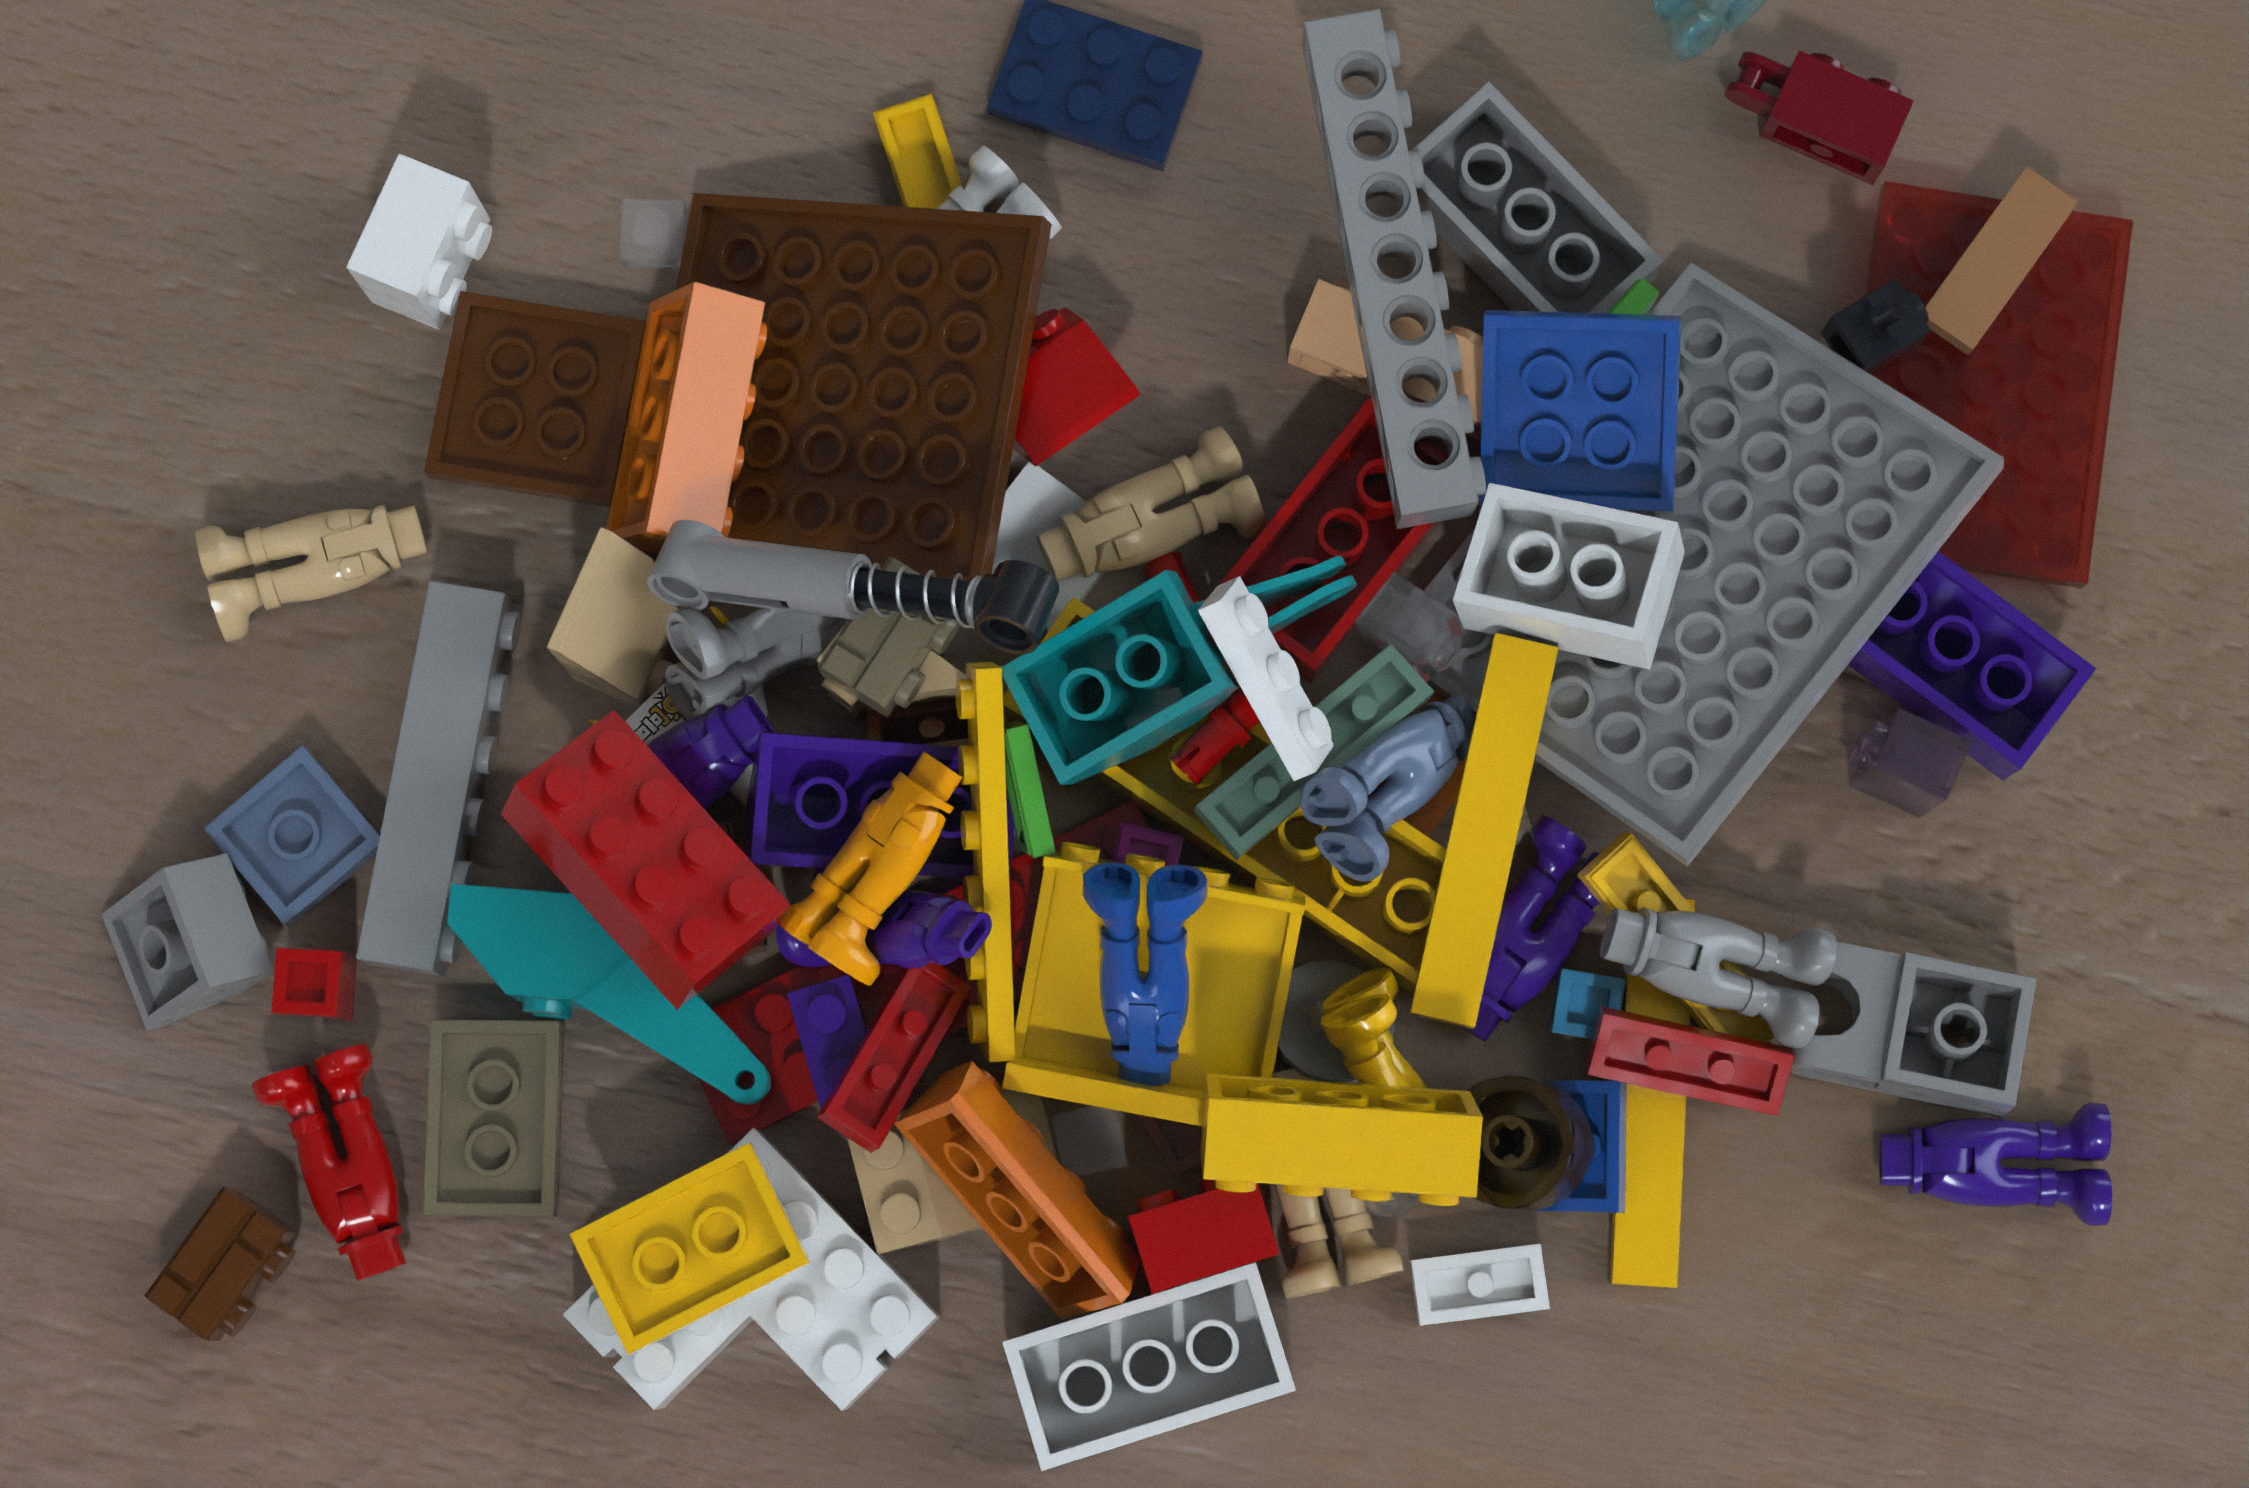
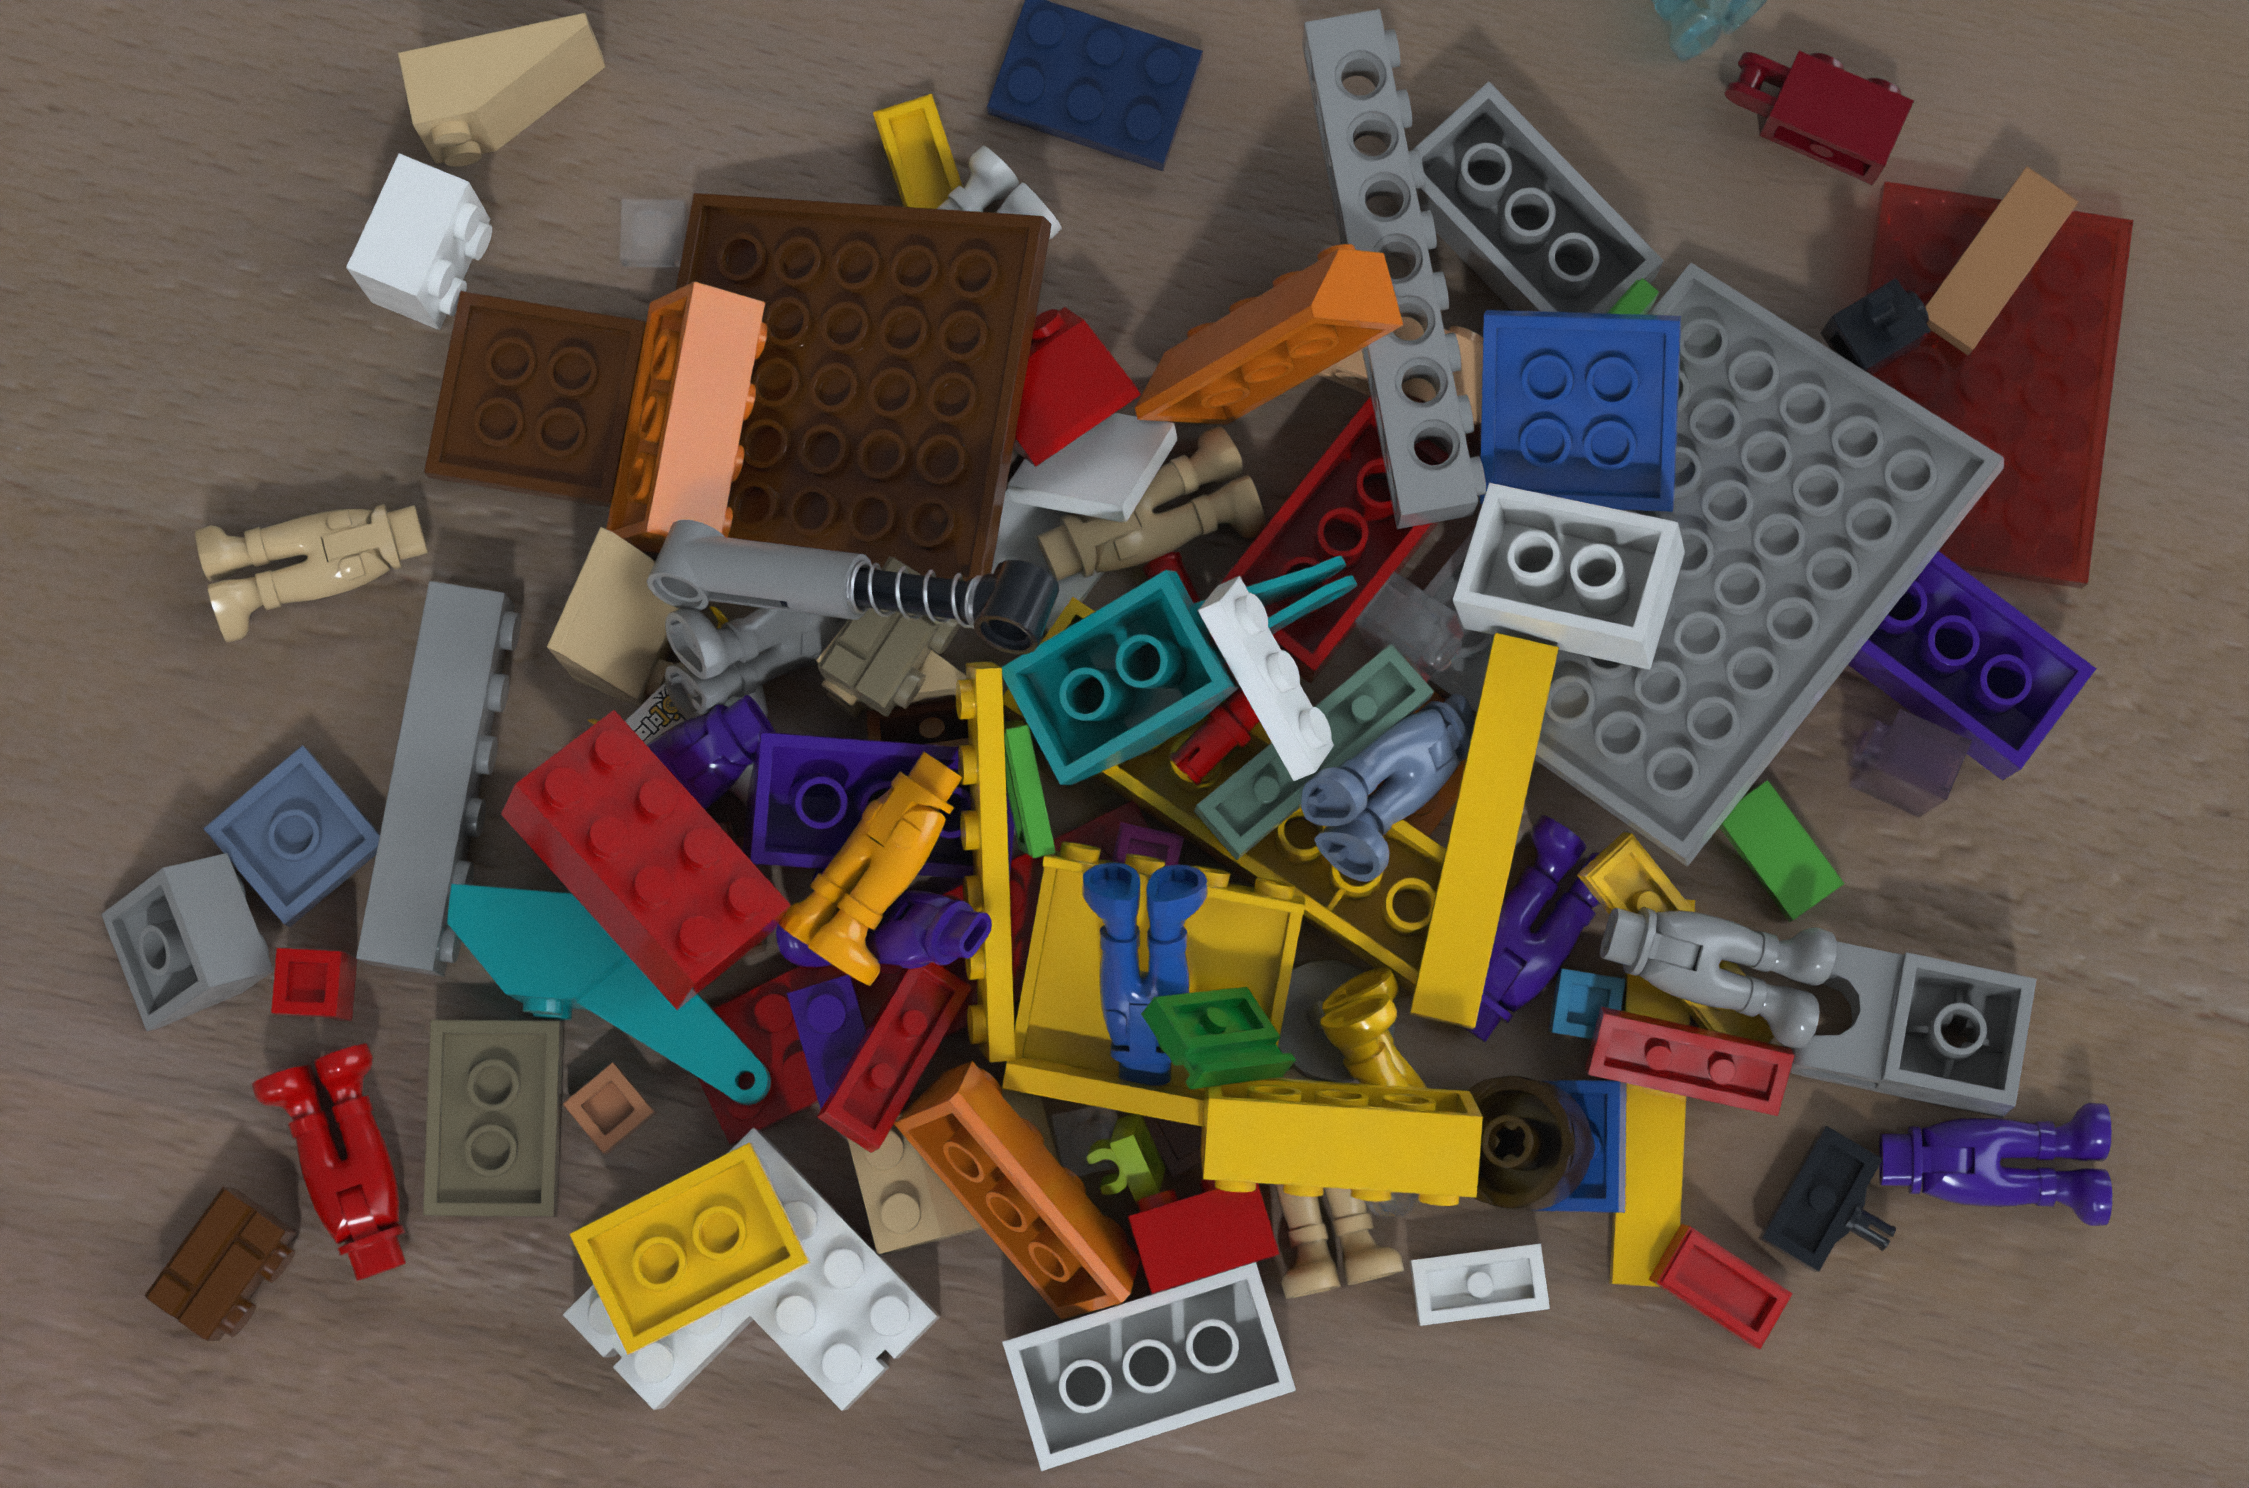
(492, 86): none -> tan slope
(609, 1108): none -> nougat plate
(1100, 471): none -> white tile
(1134, 1154): none -> lime tile
(1217, 1037): none -> green plate
(1274, 340): none -> orange slope
(1720, 1286): none -> red tile
(1779, 852): none -> bright green tile
(1826, 1202): none -> black plate

